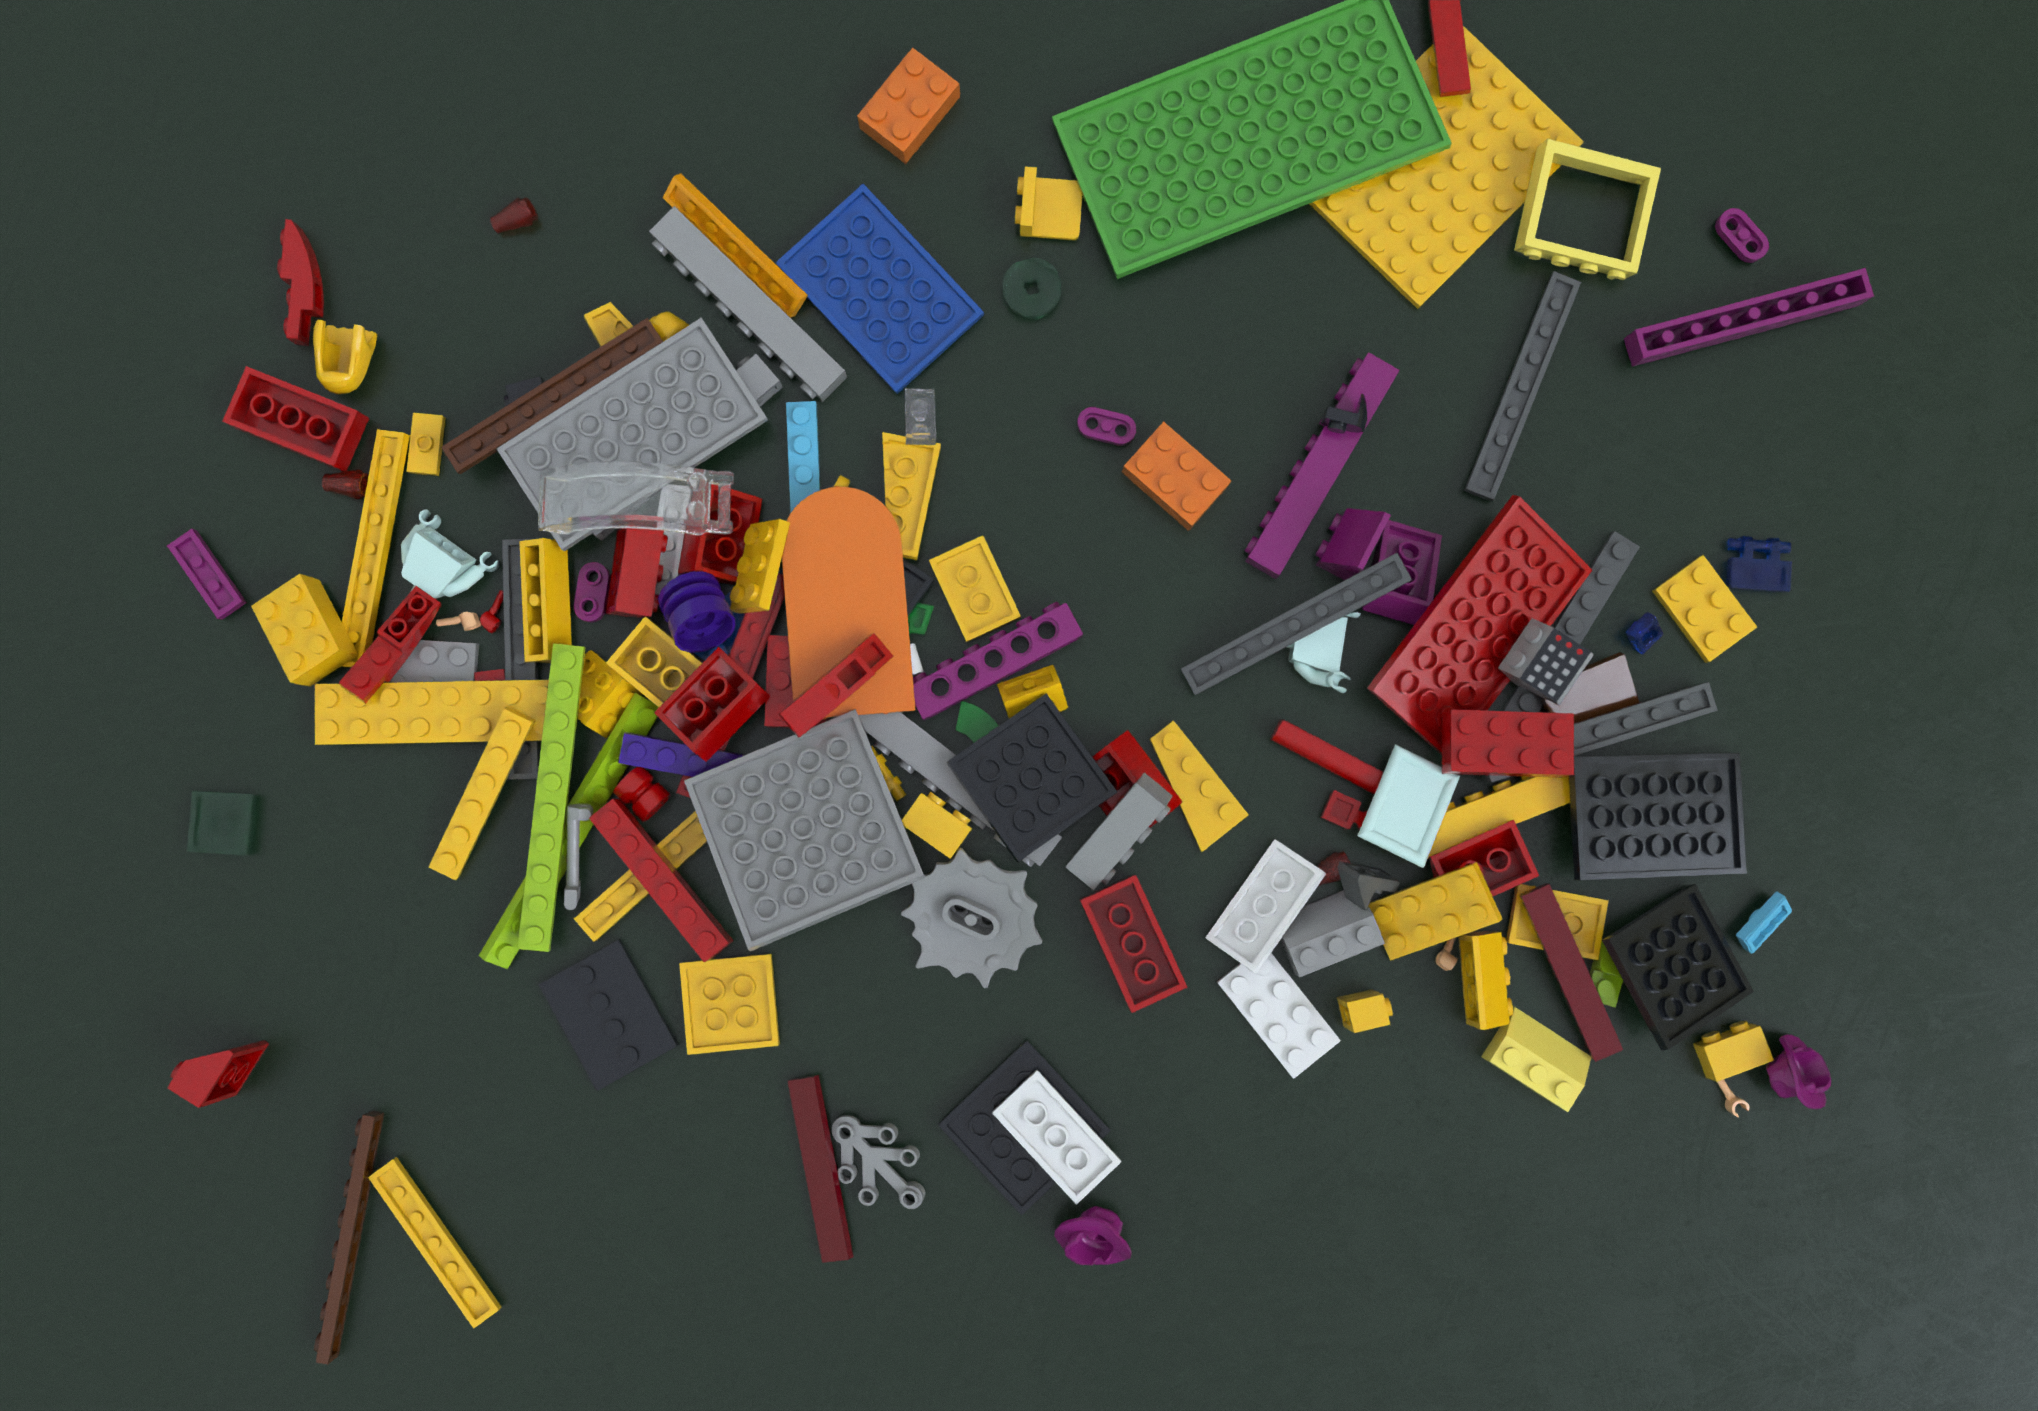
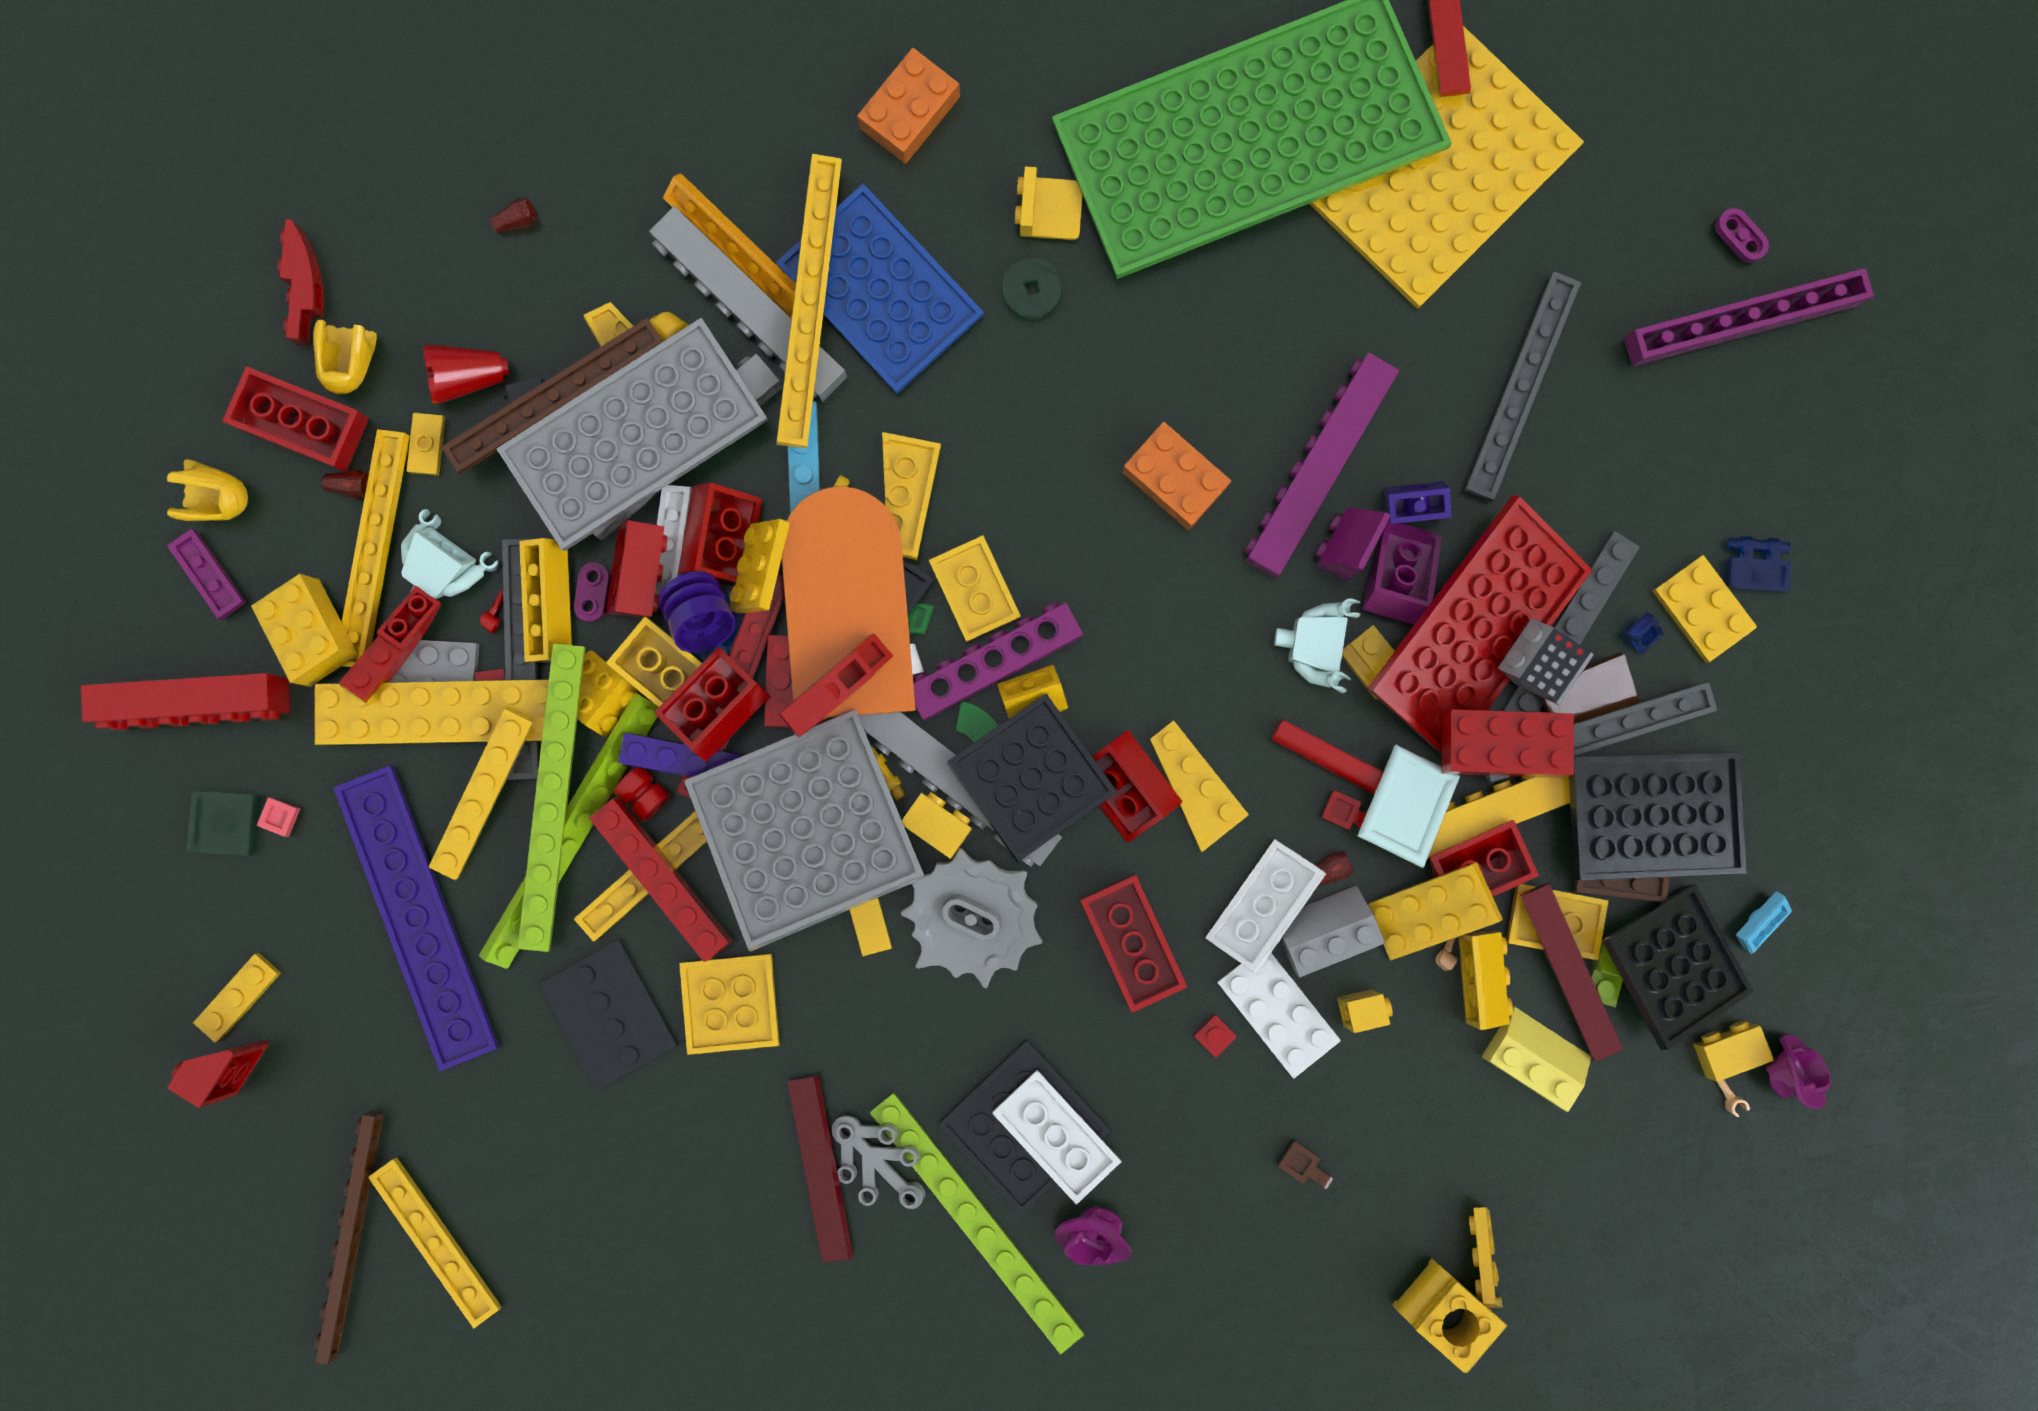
(185, 701): none -> red brick
(208, 493): none -> yellow hair
(237, 997): none -> yellow plate
(278, 817): none -> coral plate
(416, 917): none -> dark purple plate
(461, 371): none -> red cone
(469, 621): light nougat hand -> none
(575, 814): light grey hinge -> none
(633, 497): clear windscreen -> none
(809, 302): none -> yellow plate
(871, 927): none -> yellow tile
(920, 416): clear plate -> none
(980, 1226): none -> lime plate
(1107, 423): magenta plate -> none
(1119, 831): light grey brick -> none
(1215, 1036): none -> red plate
(1297, 623): dark grey plate -> none
(1302, 1163): none -> reddish brown plate
(1342, 421): black plate -> none
(1362, 881): dark grey slope -> none
(1367, 655): none -> yellow plate
(1417, 502): none -> dark purple brick
(1436, 1295): none -> yellow piece
(1485, 1287): none -> yellow wing
(1598, 163): light yellow window -> none
(1634, 888): none -> reddish brown plate

